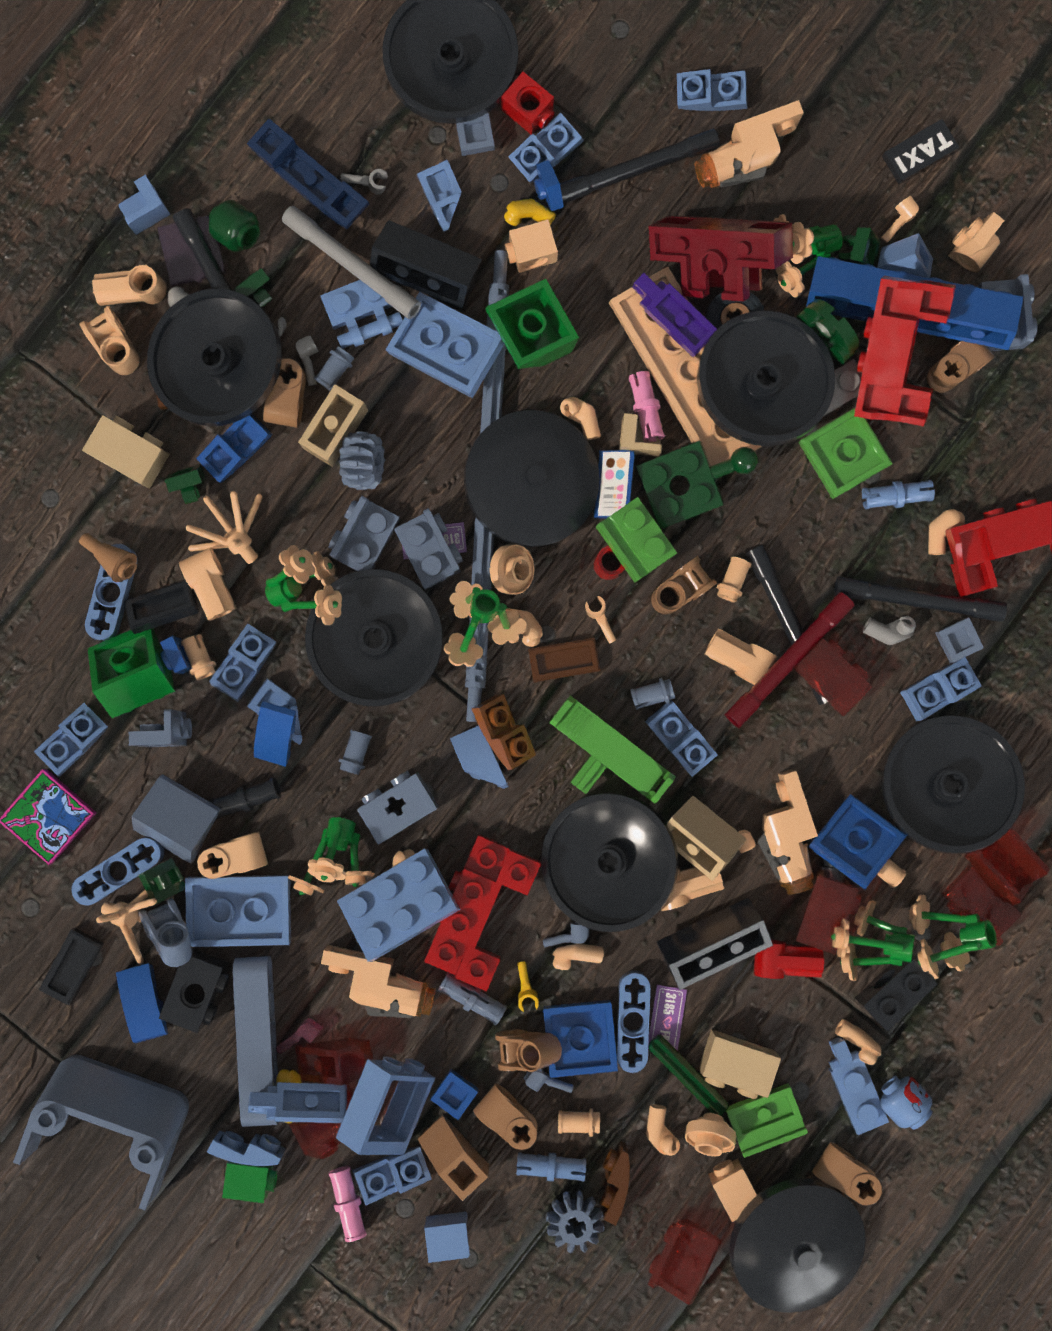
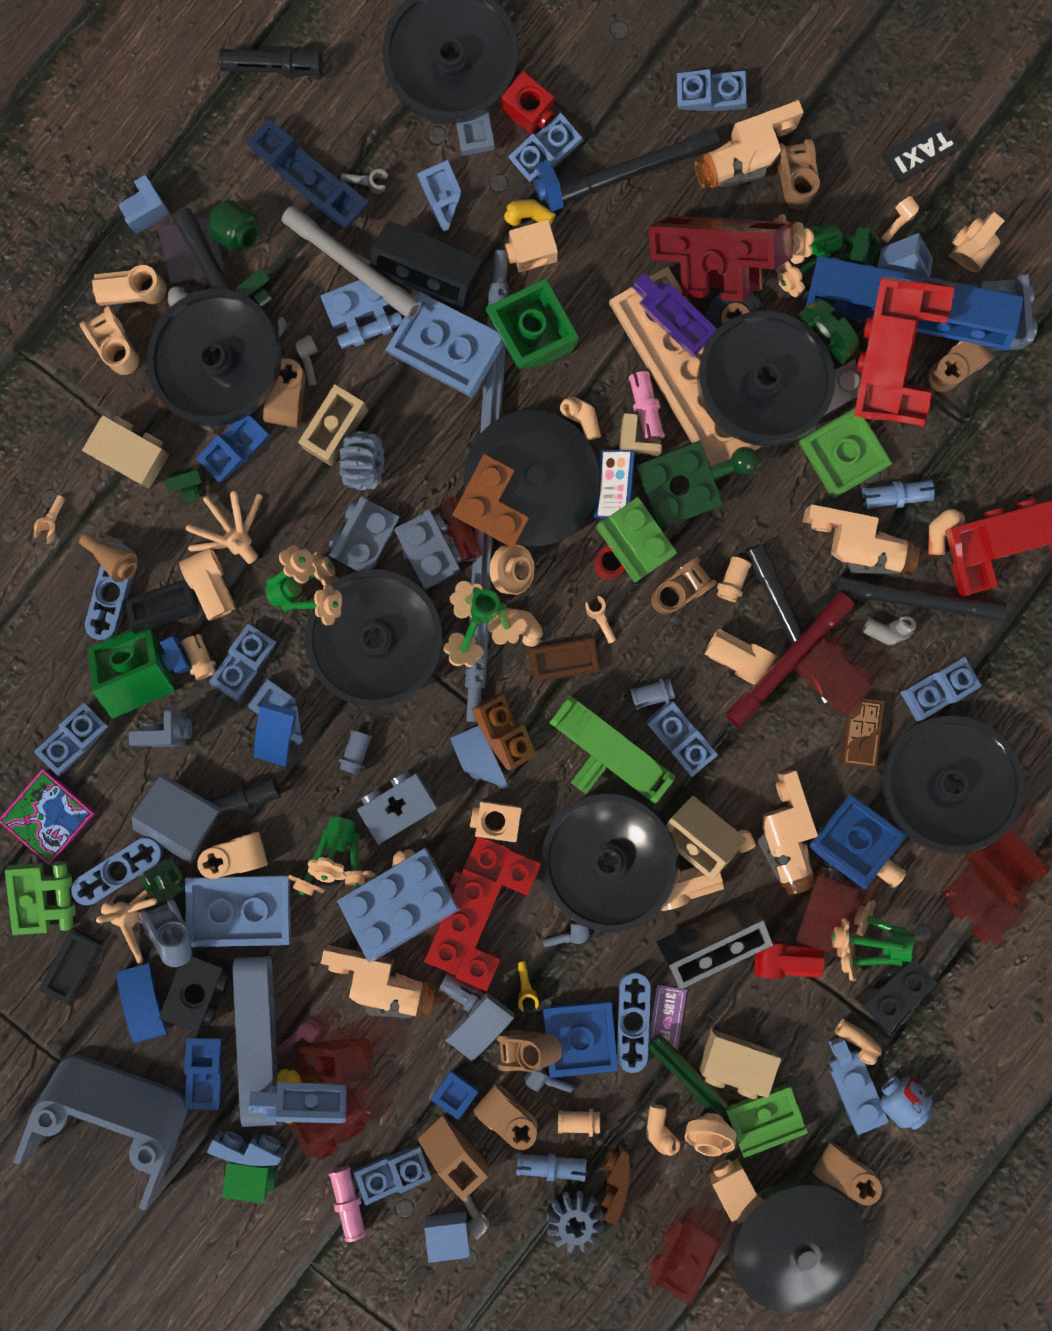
(28, 898): none -> bright green plate
(48, 522): none -> light nougat hand
(204, 1074): none -> blue slope
(288, 61): none -> black pin
(334, 368): sand blue pin -> none
(393, 1136): medium blue window -> none
(460, 531): none -> clear red axle
(479, 1223): none -> light grey hand
(480, 1027): none -> sand blue slope
(482, 506): none -> dark orange plate
(507, 832): none -> light nougat brick
(578, 952): light nougat arm -> none
(798, 167): none -> medium nougat piece
(859, 545): none -> light nougat plate
(862, 733): none -> tile
(959, 640): sand blue plate -> none
(973, 937): plant -> none

